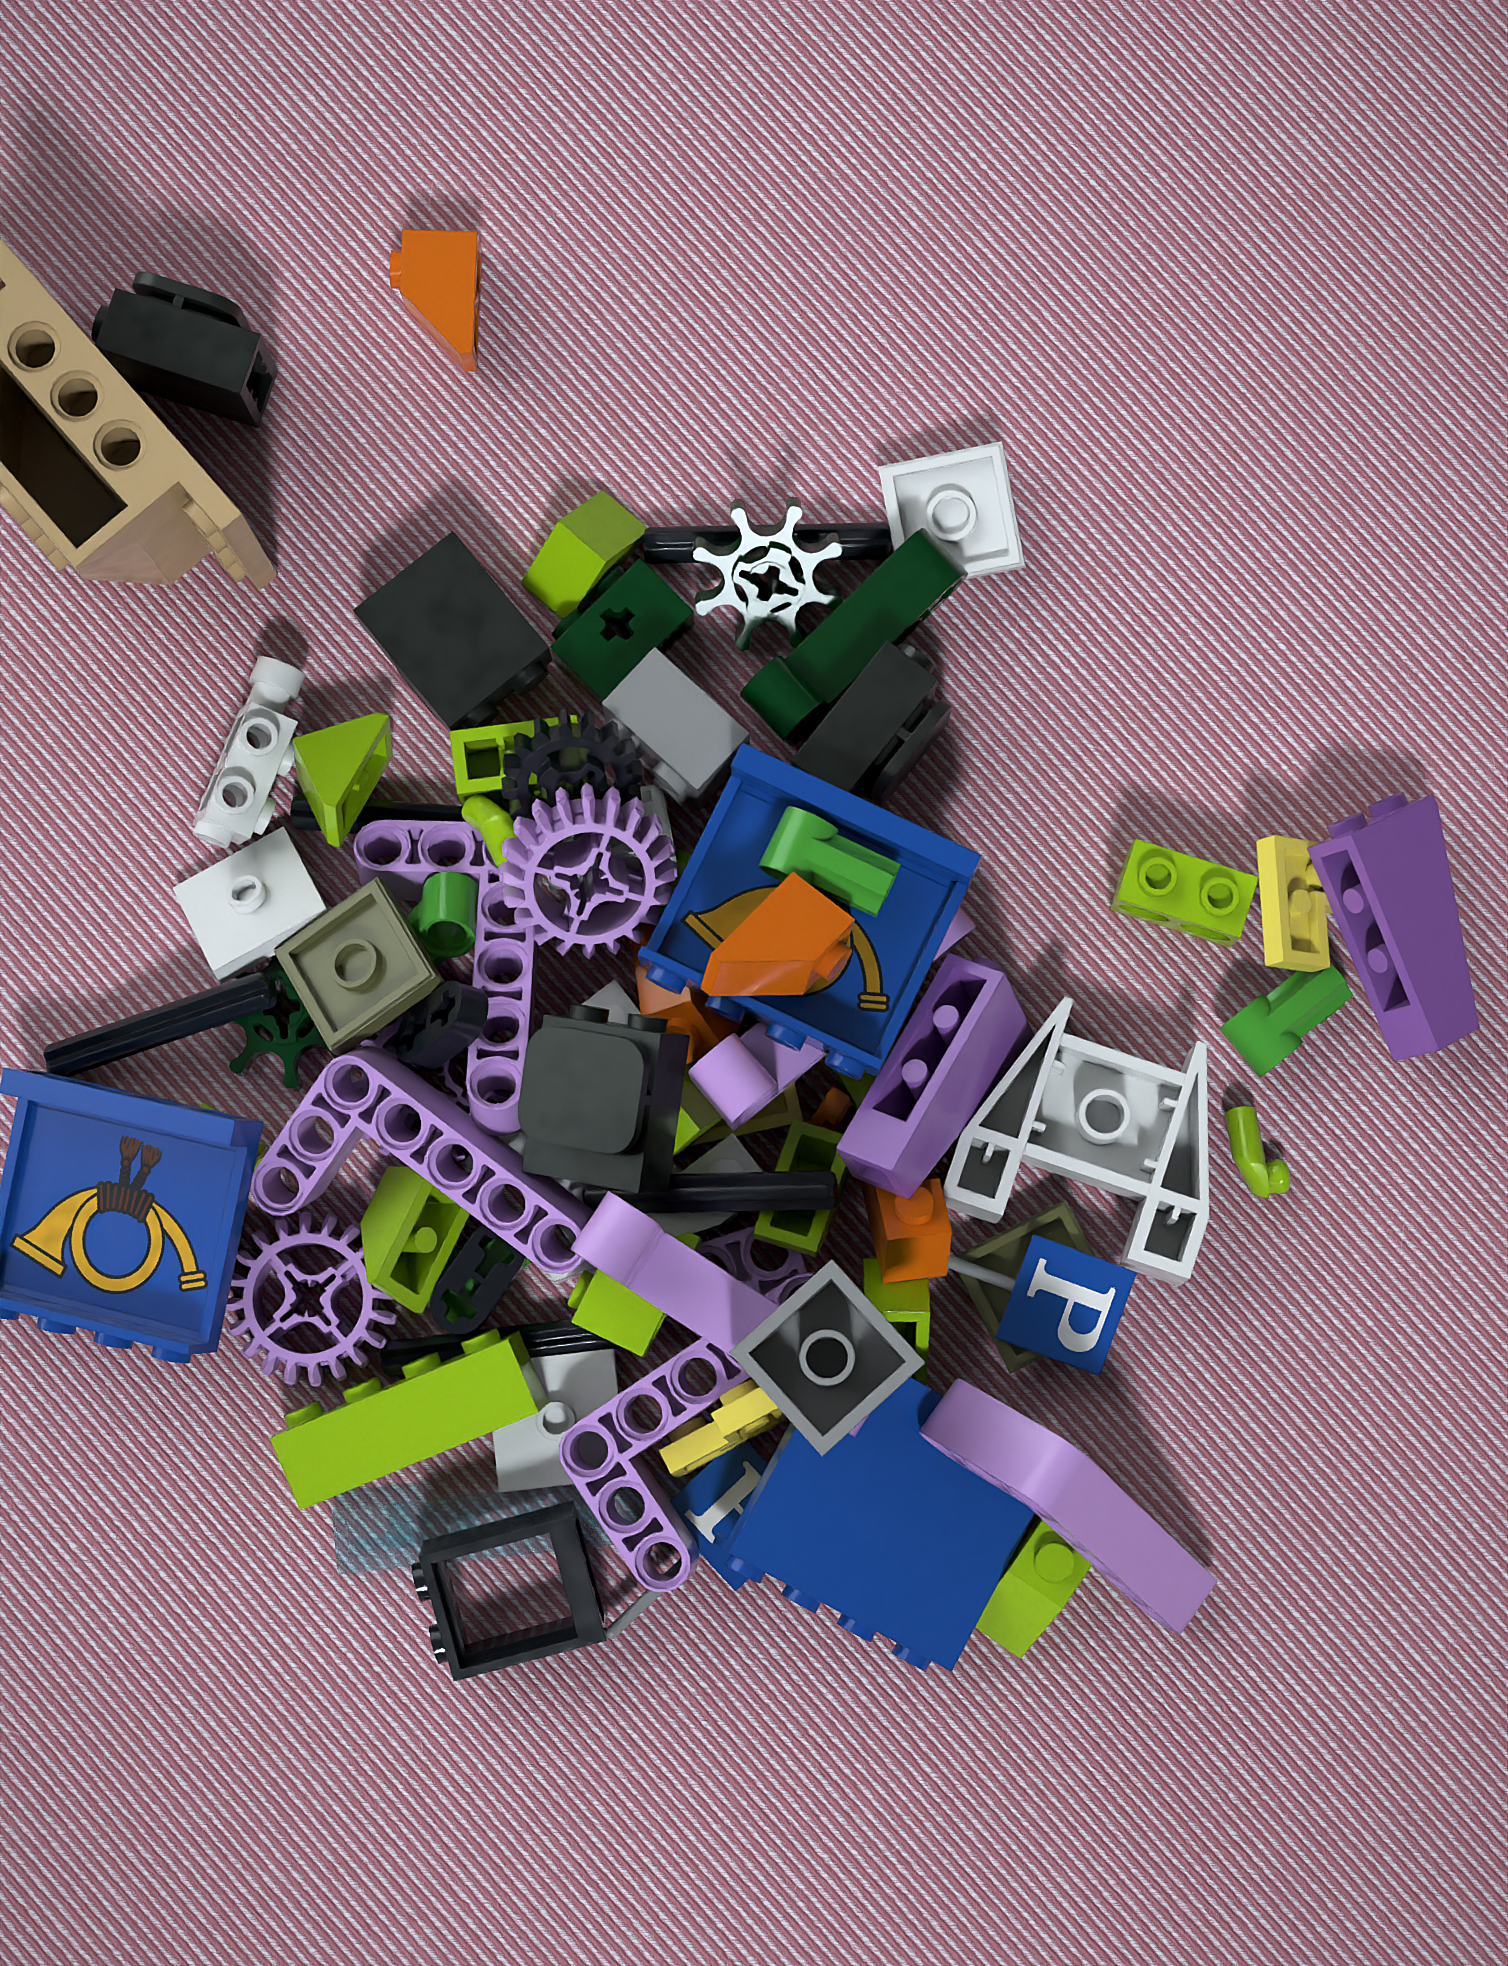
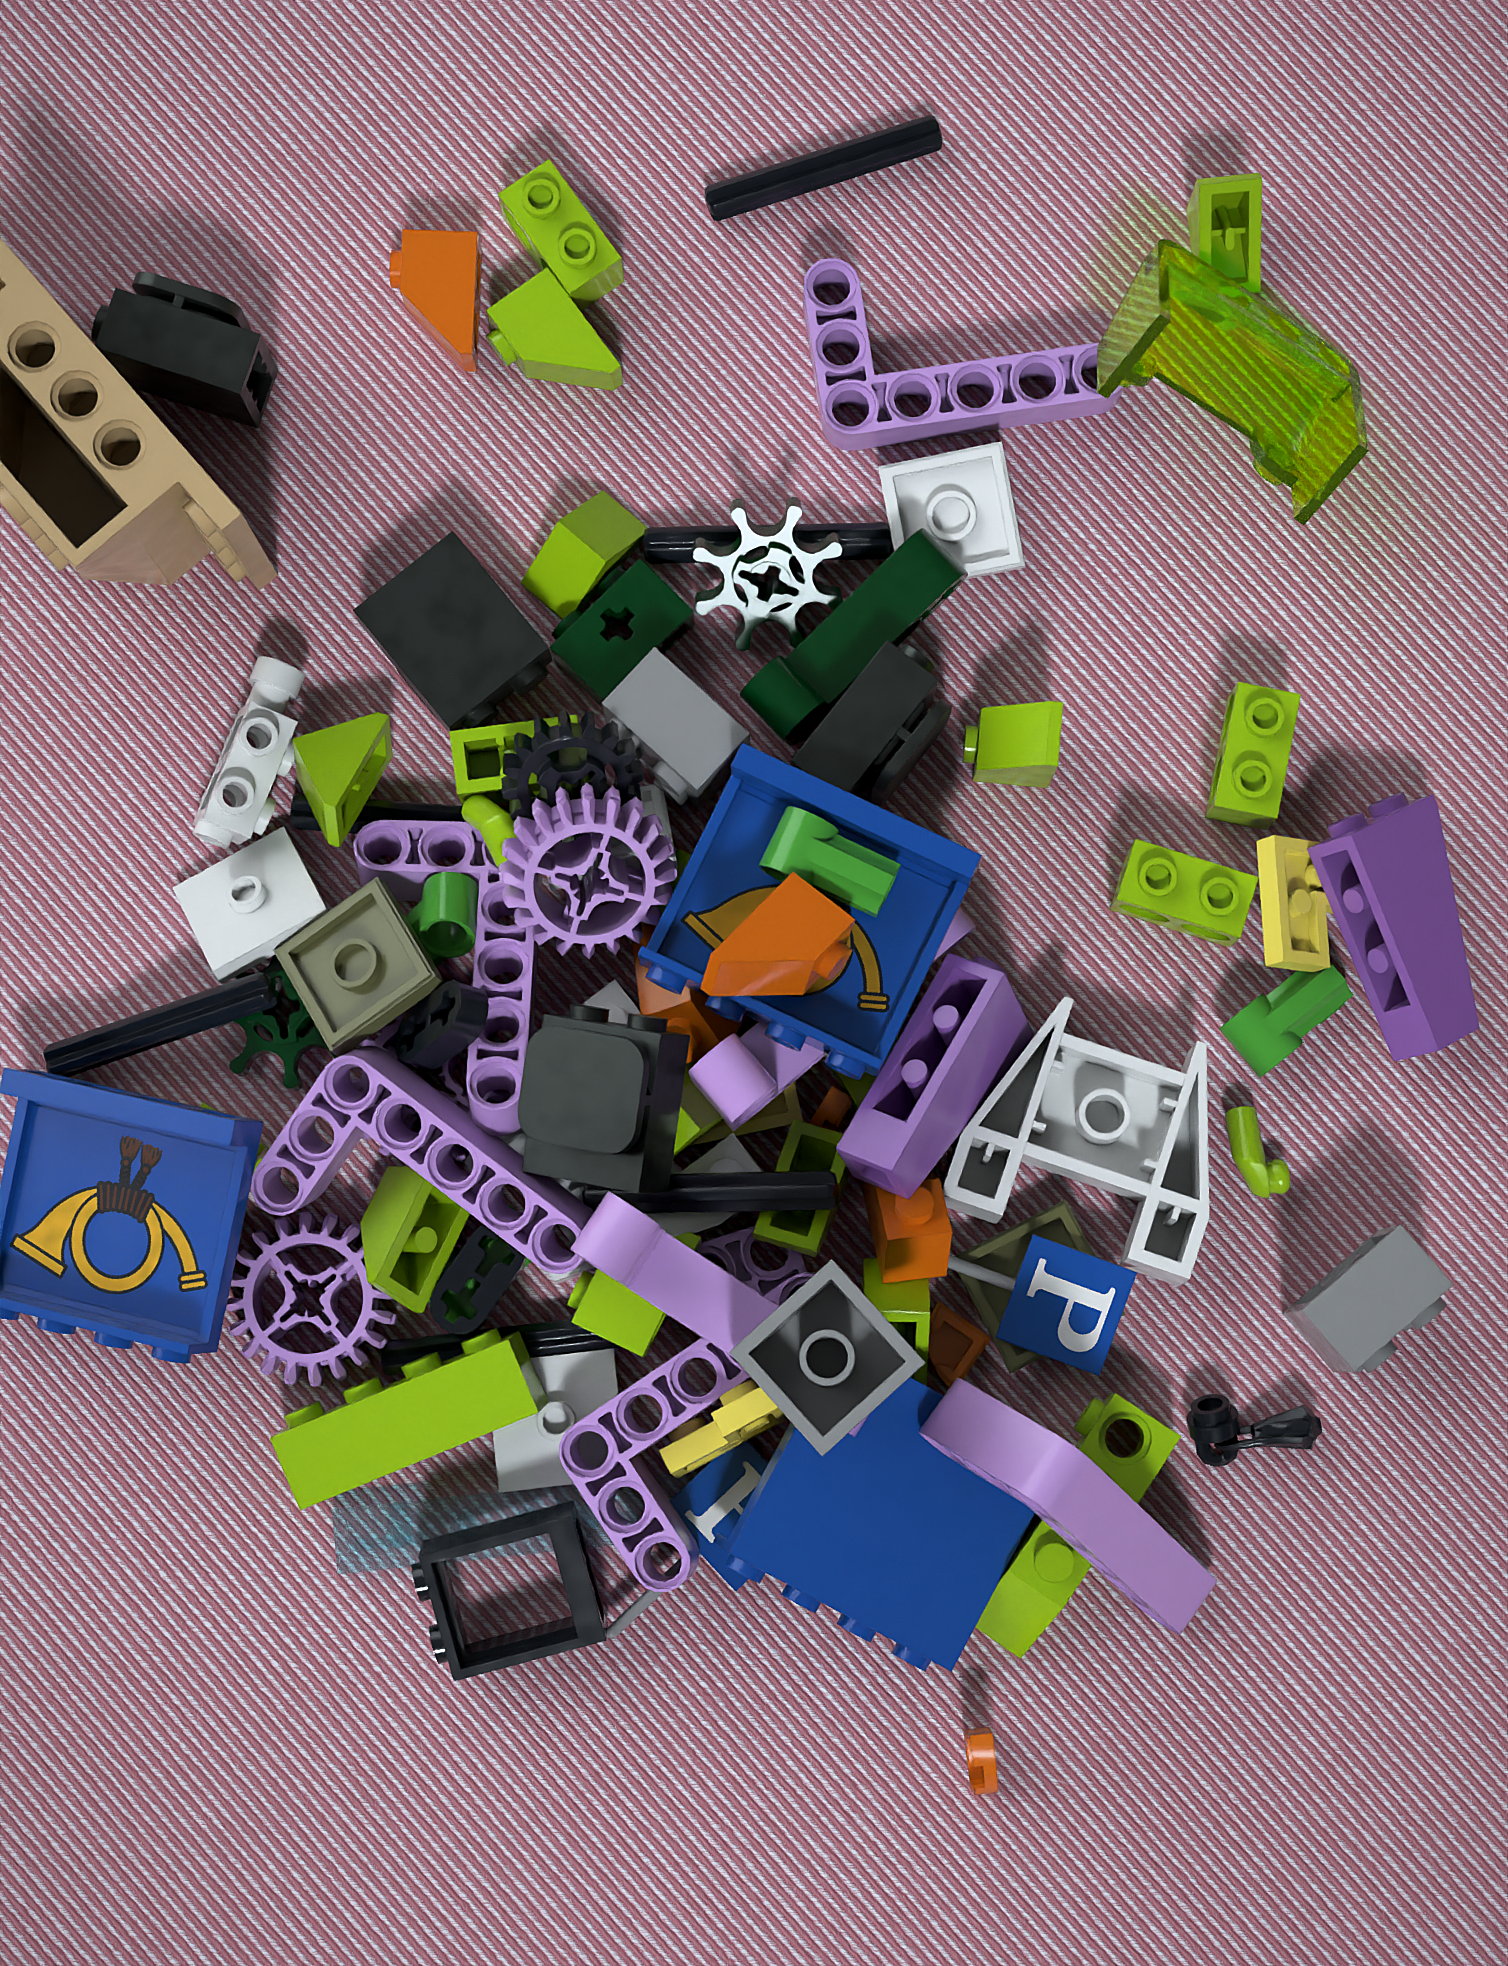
(550, 336): none -> lime slope
(561, 234): none -> lime brick
(823, 168): none -> black axle
(936, 384): none -> lavender beam
(953, 1344): none -> orange tile
(981, 1760): none -> orange tile
(1015, 744): none -> lime slope
(1137, 1470): none -> lime brick
(1217, 1422): none -> black piece
(1226, 226): none -> lime slope
(1243, 366): none -> clear neon green windscreen
(1252, 756): none -> lime brick
(1369, 1300): none -> light grey brick

